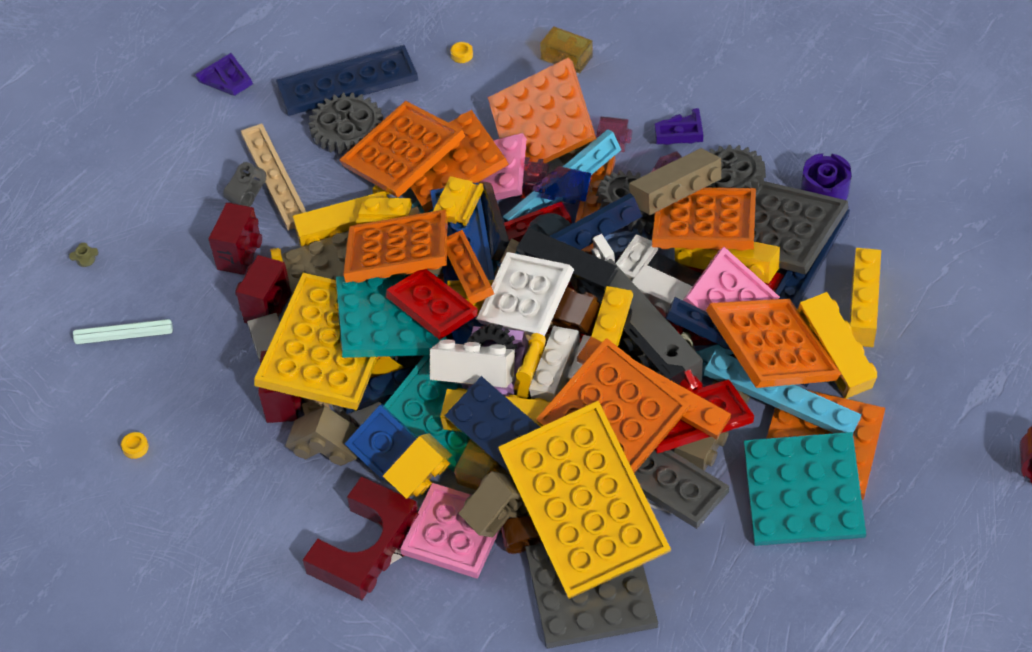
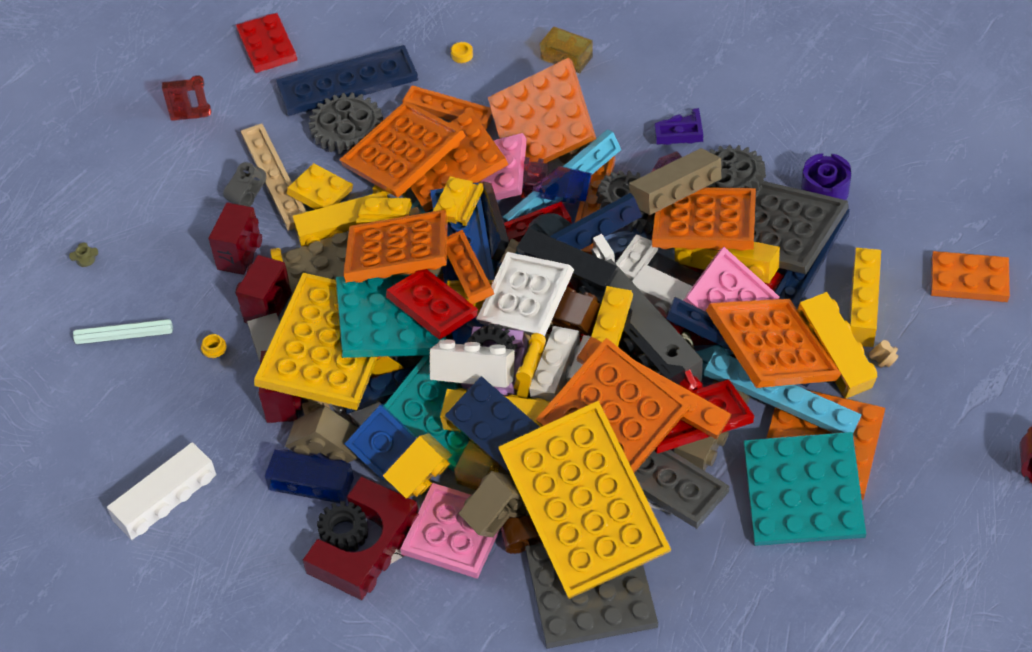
(134, 445): yellow tile -> none
(162, 491): none -> white brick
(179, 101): none -> clear red plate
(215, 341): none -> yellow plate
(225, 76): dark purple wing -> none
(266, 42): none -> red plate
(309, 476): none -> clear blue brick
(319, 188): none -> yellow plate
(343, 514): none -> black tyre
(446, 106): none -> orange plate
(618, 127): clear pink brick -> none
(884, 354): none -> tan plate
(970, 276): none -> orange plate

